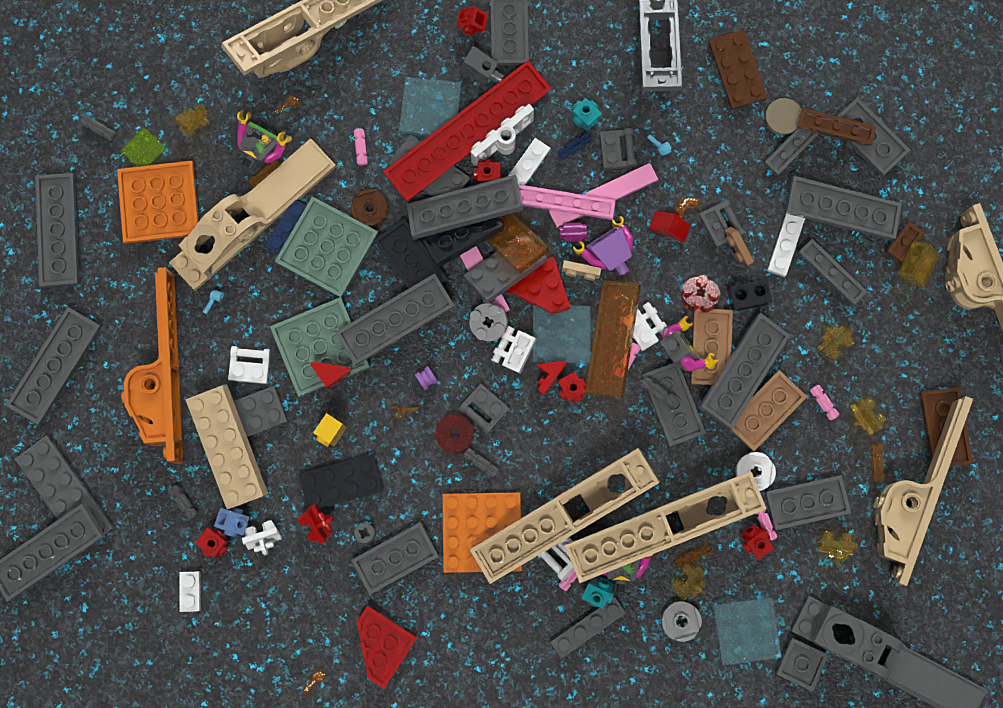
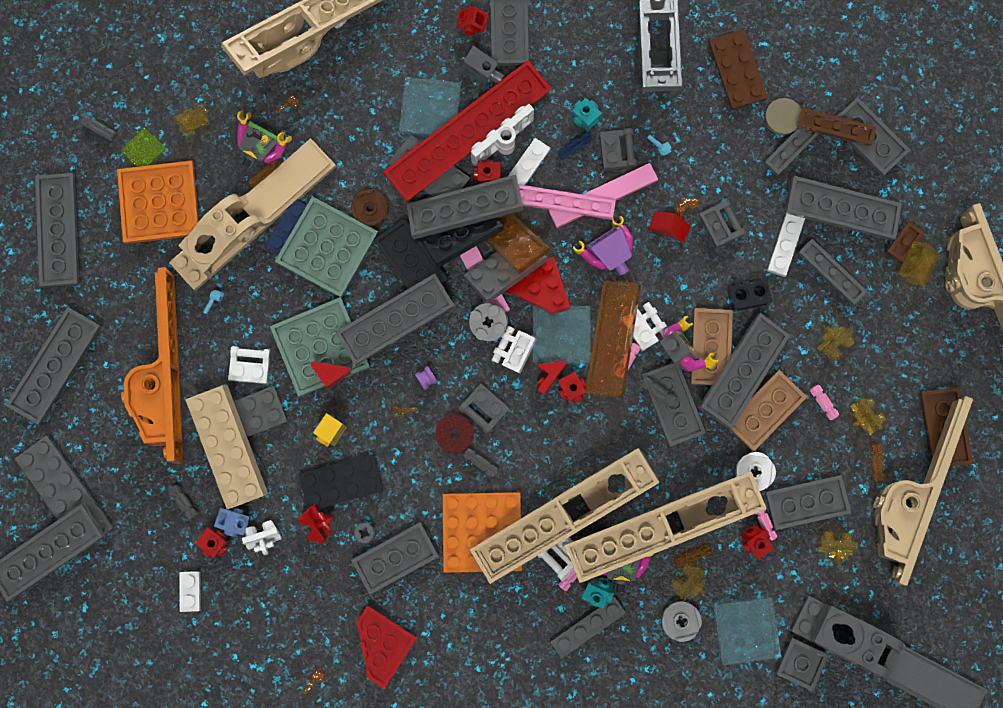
(360, 146): bright pink axle -> none
(573, 232): magenta brick -> none
(573, 269): tan plate -> none
(704, 285): clear red plate -> none
(735, 240): medium nougat plate -> none

